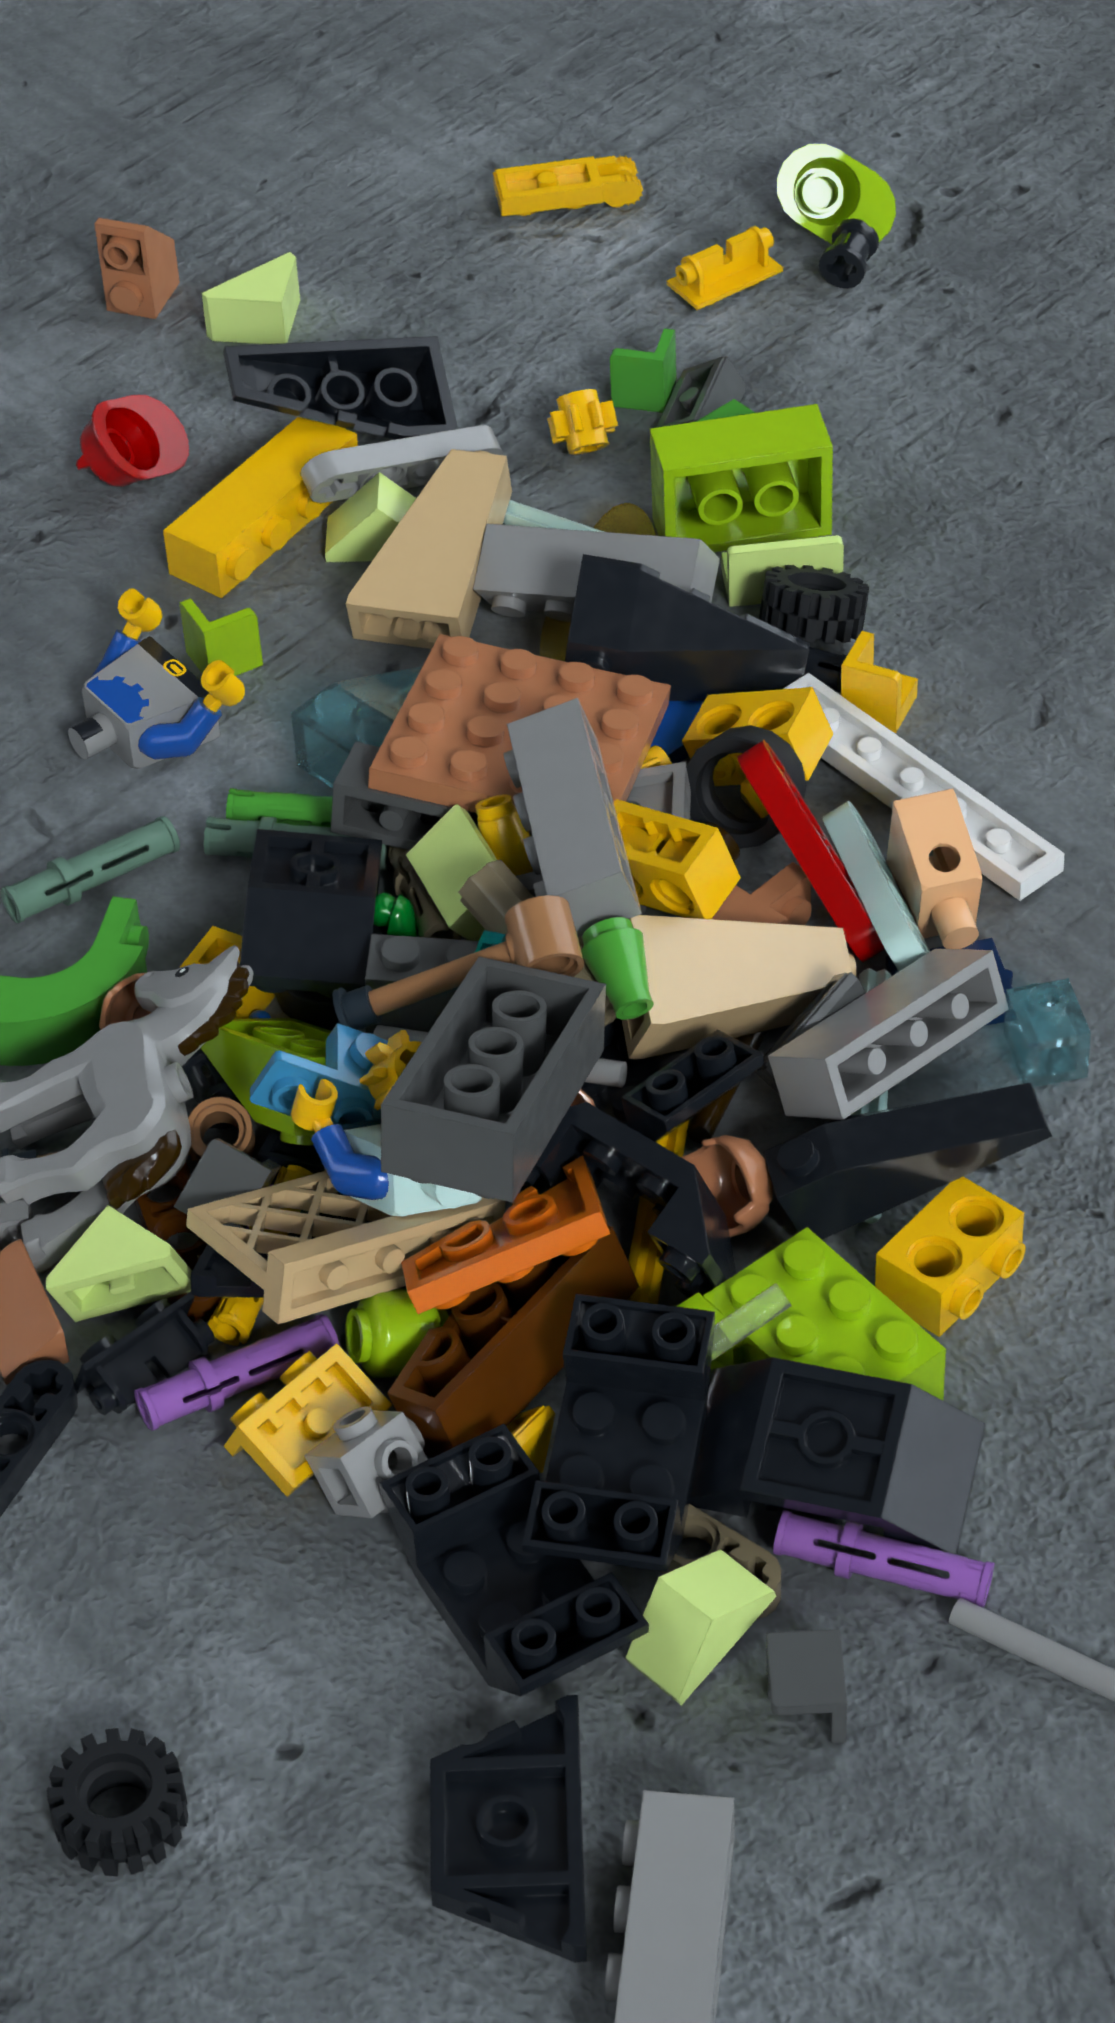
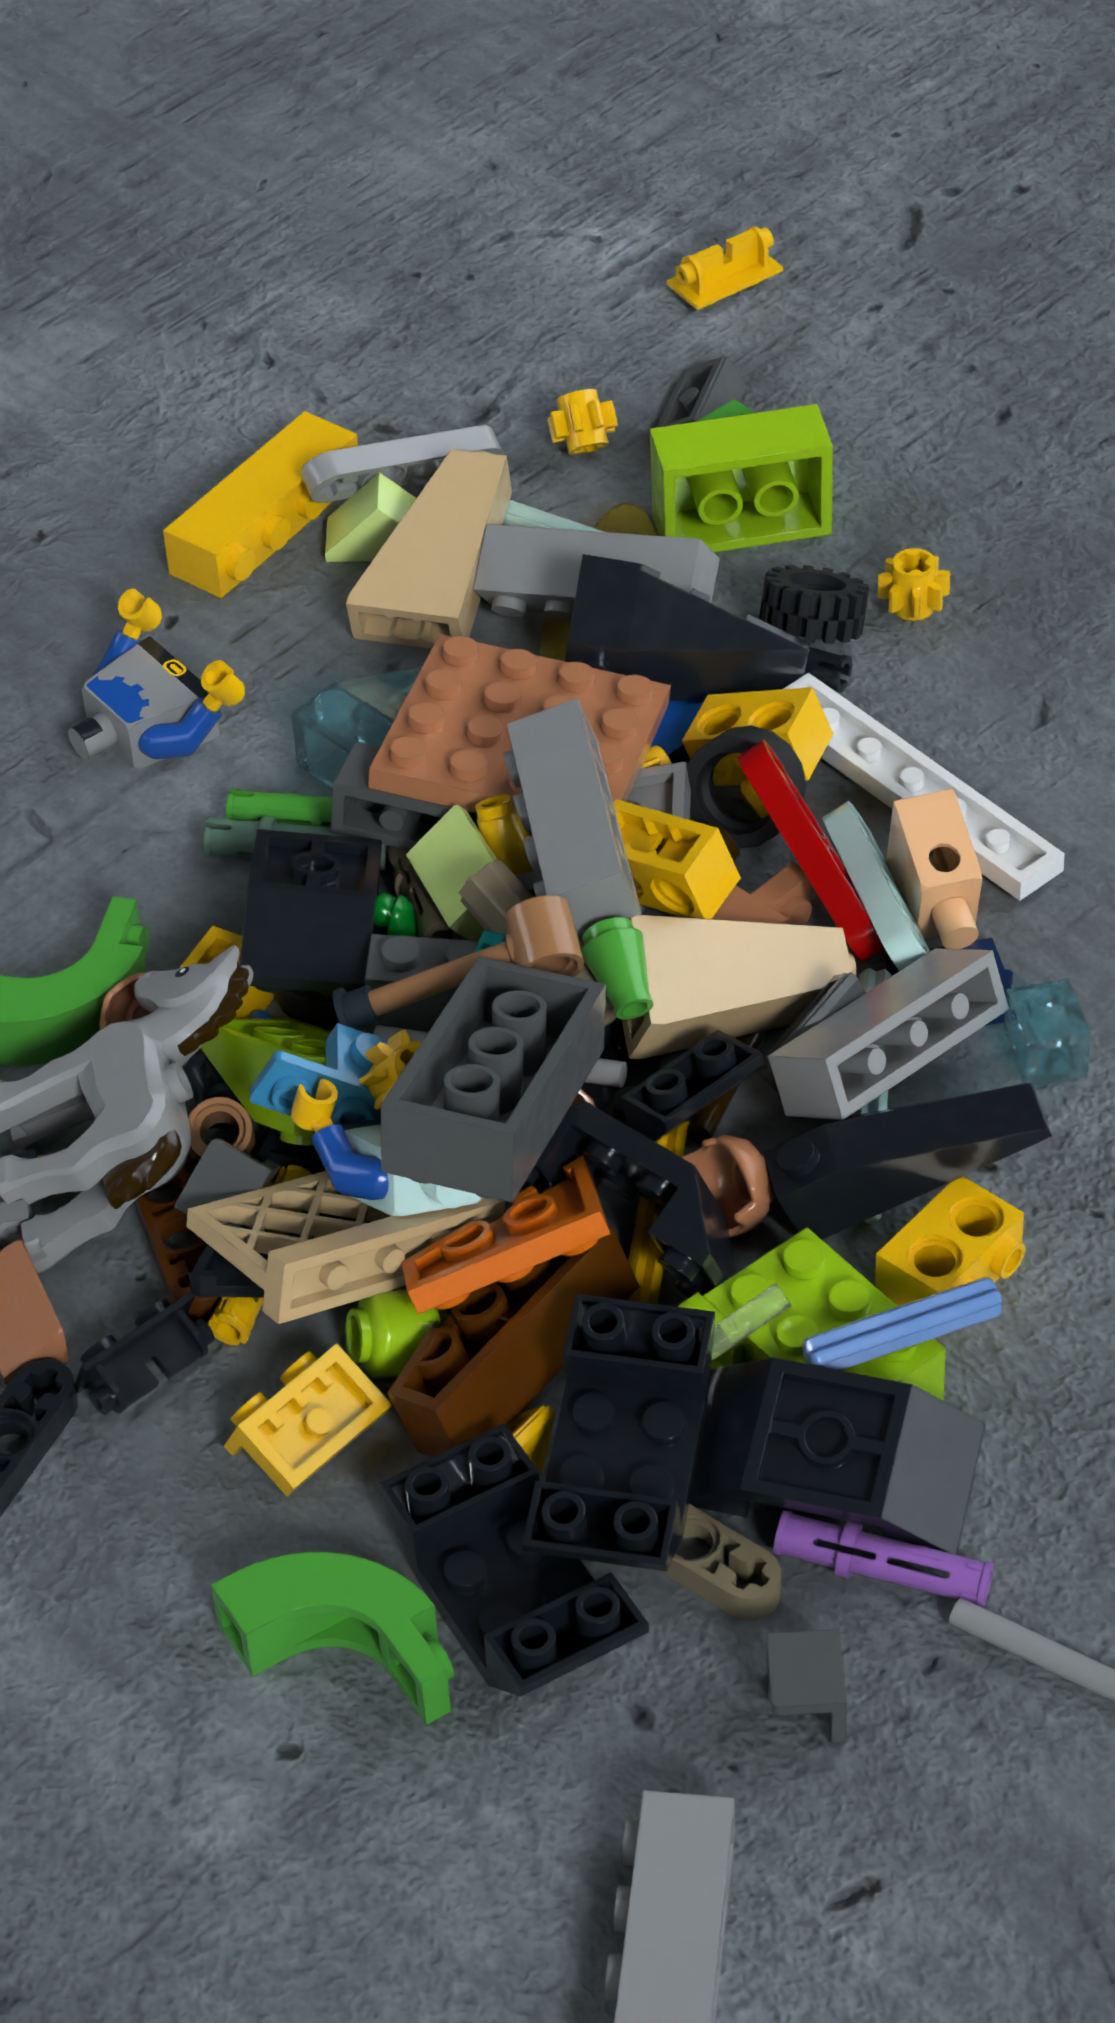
(68, 879): sand green pin -> none
(116, 1269): yellowish green slope -> none
(123, 1837): black tyre -> none
(132, 441): red piece -> none
(136, 267): nougat slope -> none
(213, 1381): medium lavender pin -> none
(227, 639): lime panel -> none
(254, 305): yellowish green slope -> none
(336, 1602): none -> bright green arch
(362, 1454): light grey brick -> none
(363, 385): black wedge -> none
(513, 1832): black wing -> none
(566, 185): yellow hinge -> none
(644, 378): bright green panel -> none
(696, 1621): yellowish green slope -> none
(746, 565): yellowish green panel -> none
(825, 186): lime piece -> none
(840, 256): black bush -> none
(875, 689): yellow panel -> none
(904, 1325): none -> medium blue axle
(913, 584): none -> yellow gear

